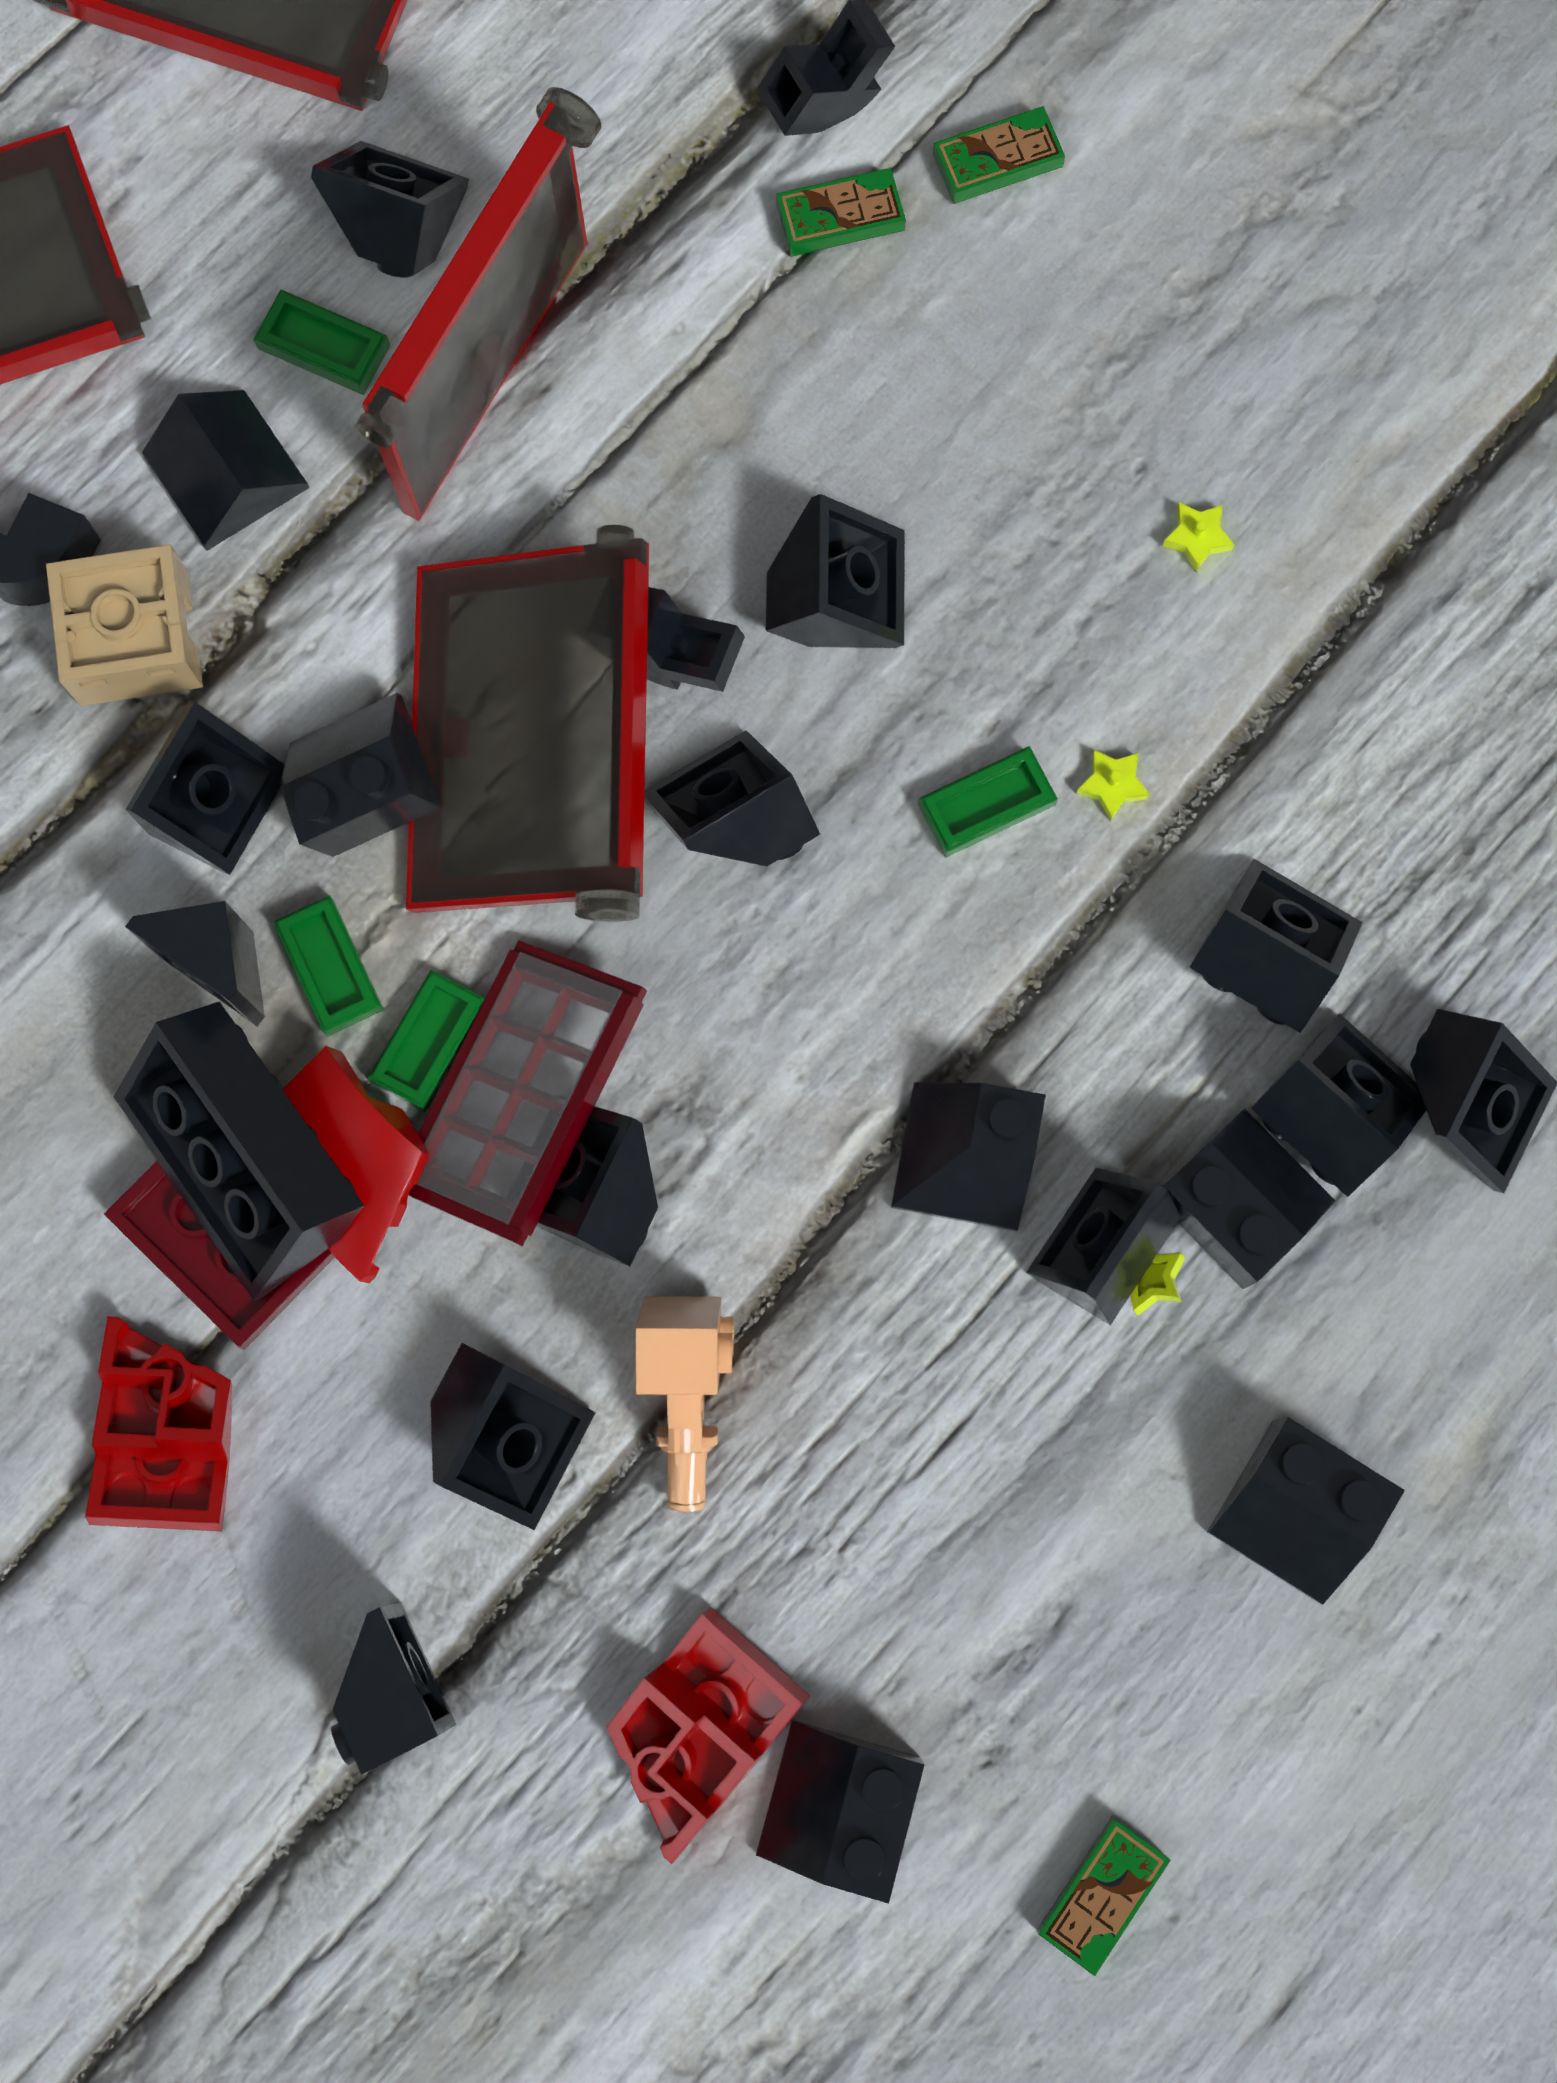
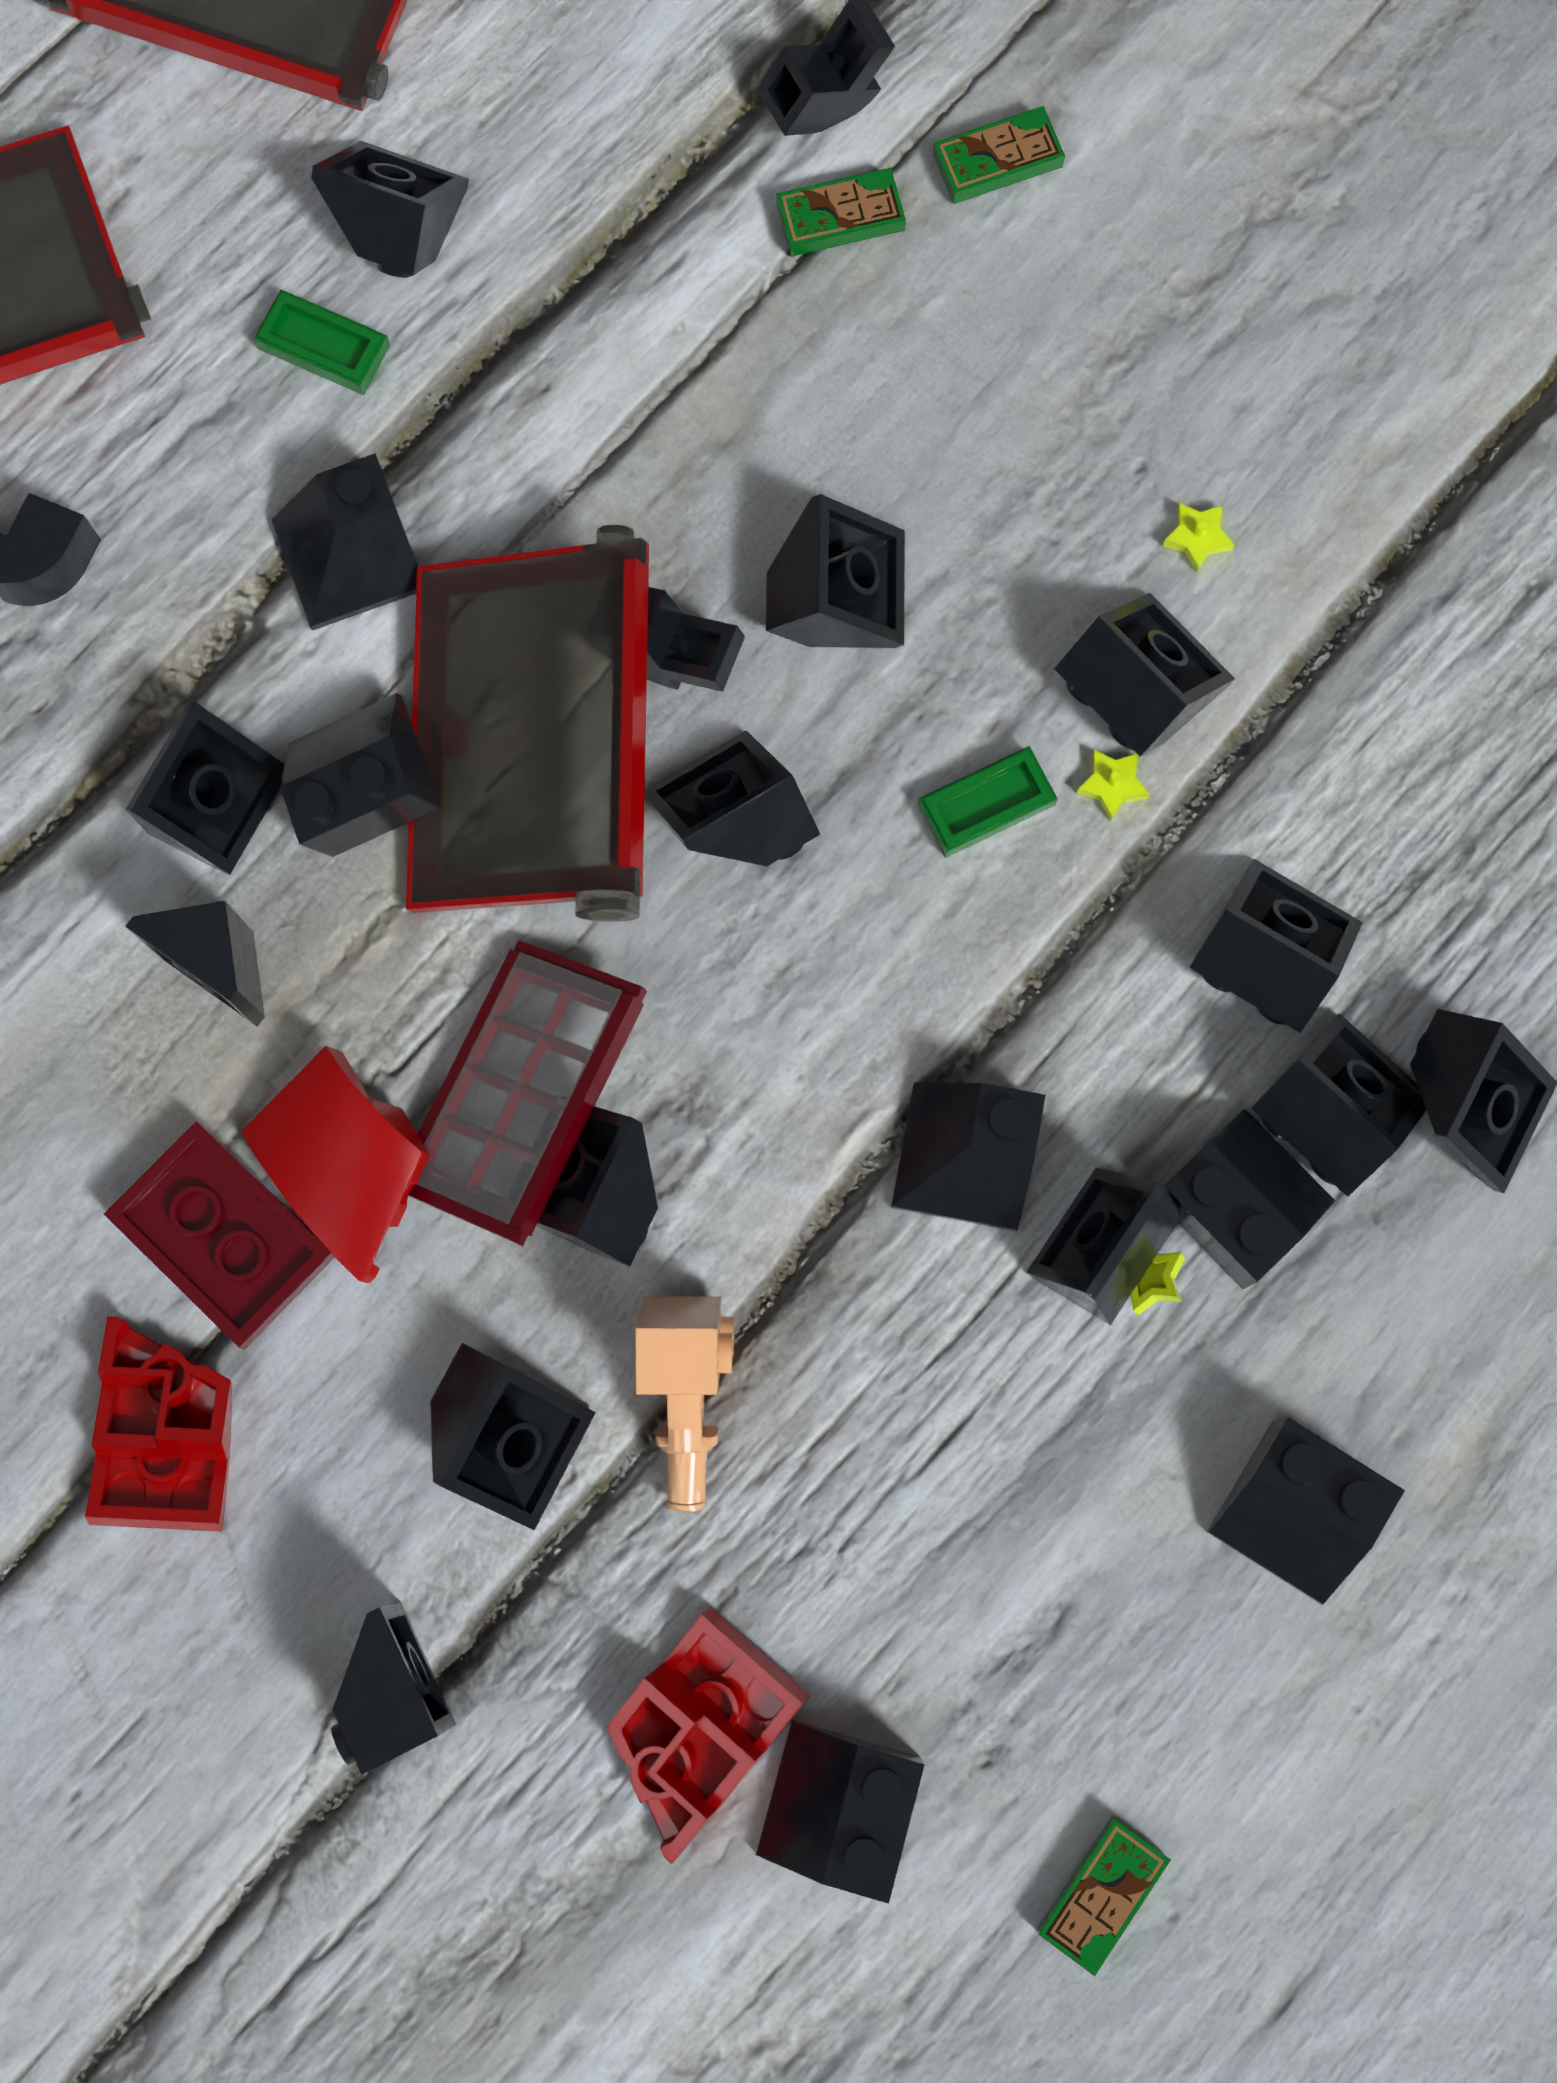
(123, 625): tan piece -> none
(221, 463): black slope -> none
(236, 1147): black slope -> none
(328, 966): green tile -> none
(346, 543): none -> black slope
(426, 1040): green tile -> none
(483, 307): clear smoke door -> none
(1142, 673): none -> black slope

